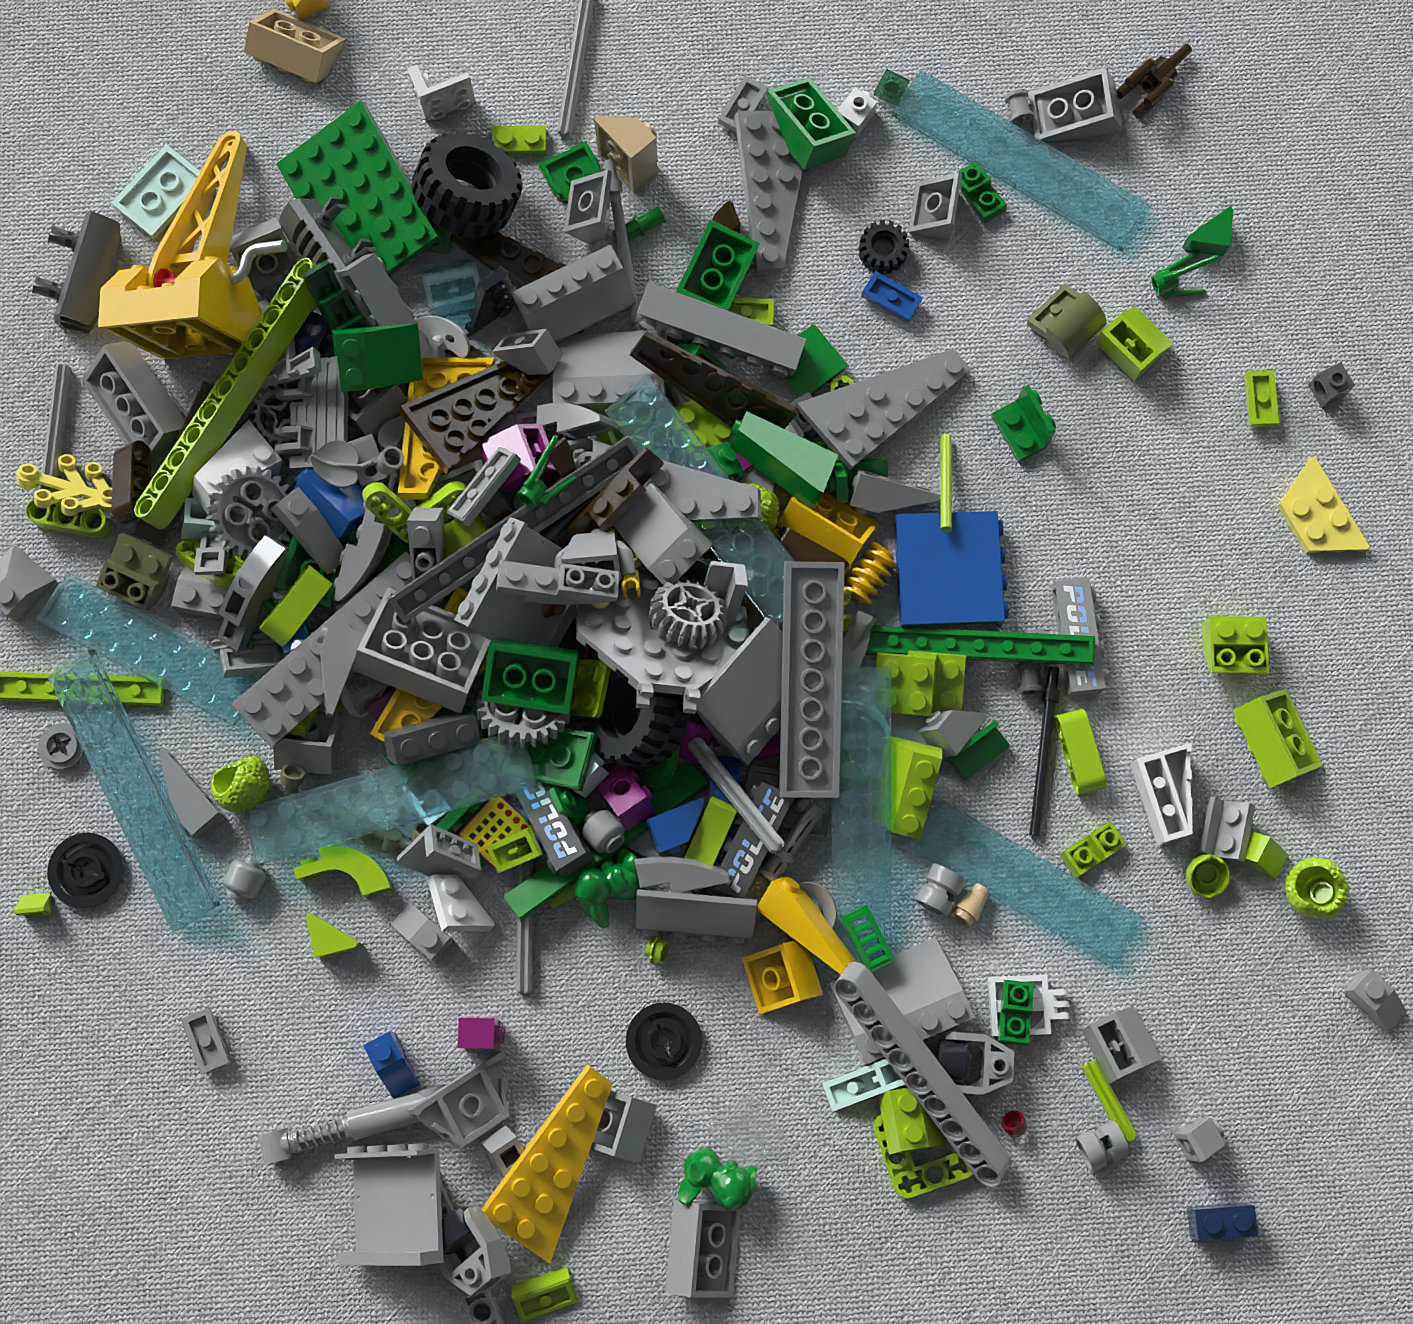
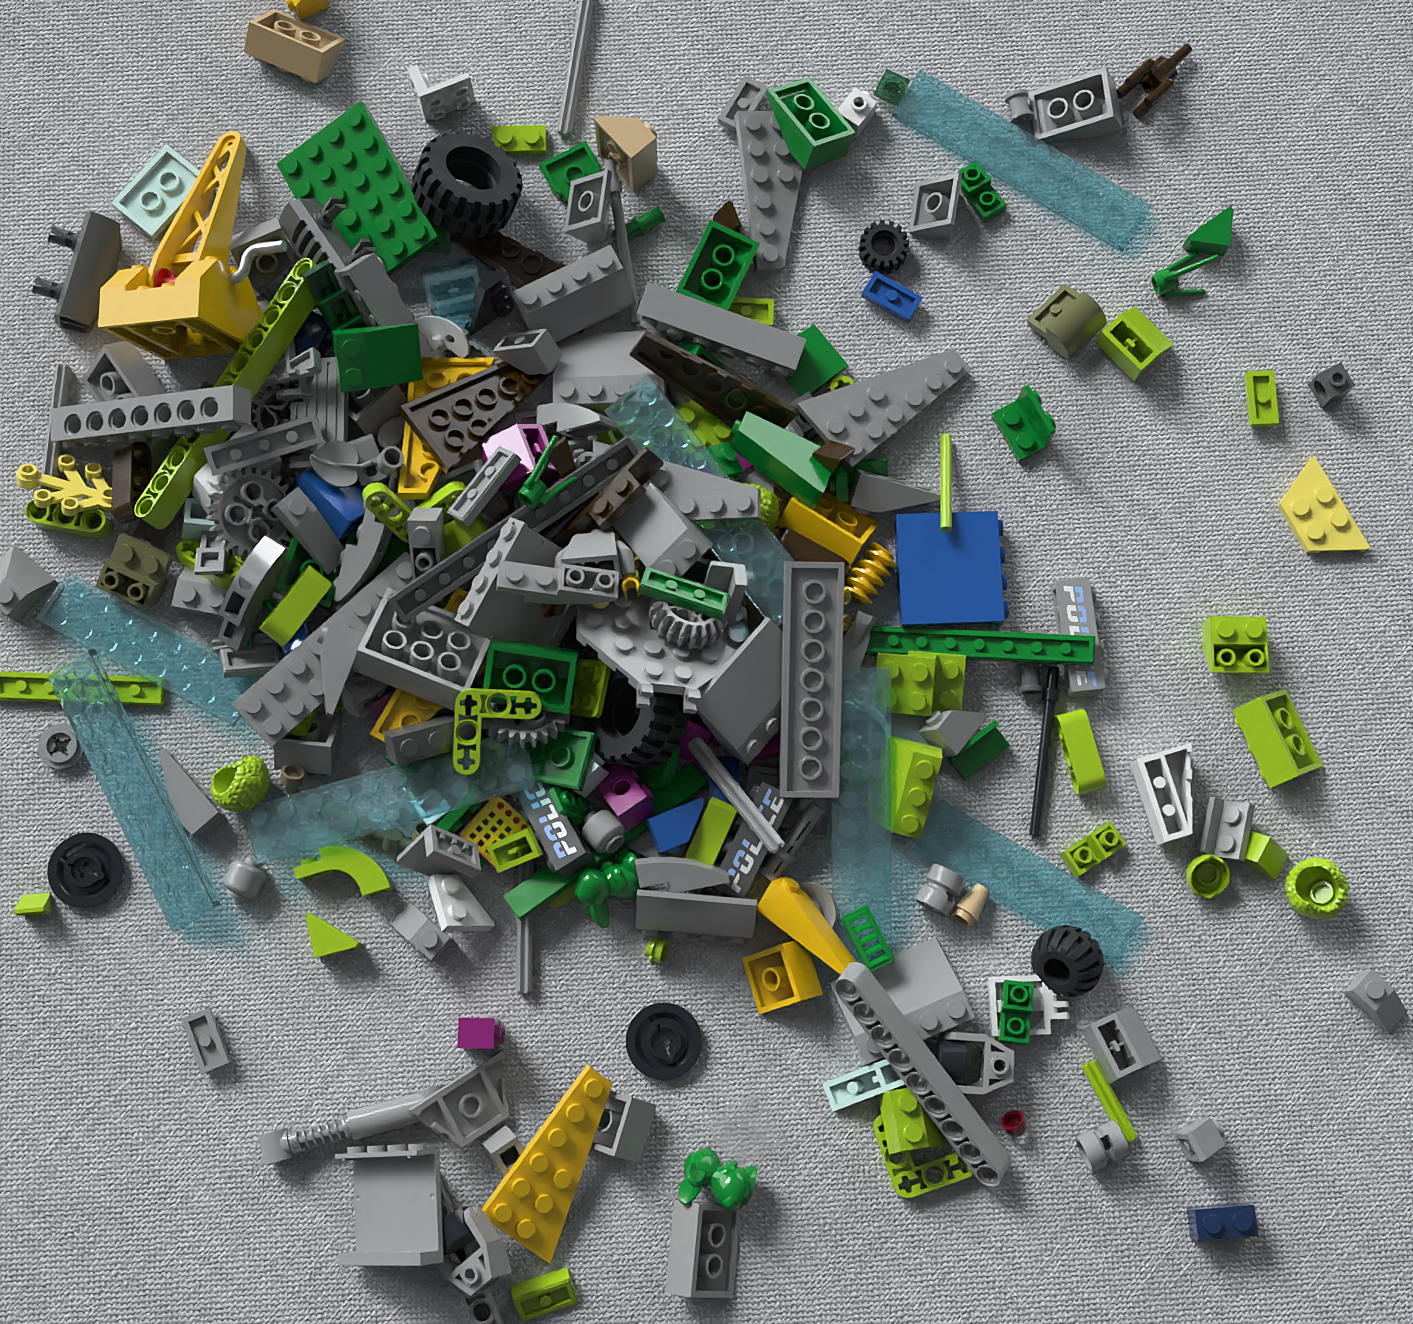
(151, 417): none -> light grey brick
(264, 445): none -> light grey fence
(391, 1064): blue slope -> none
(484, 709): none -> lime beam
(684, 593): none -> green tile
(833, 455): none -> dark brown slope
(1067, 960): none -> black wheel

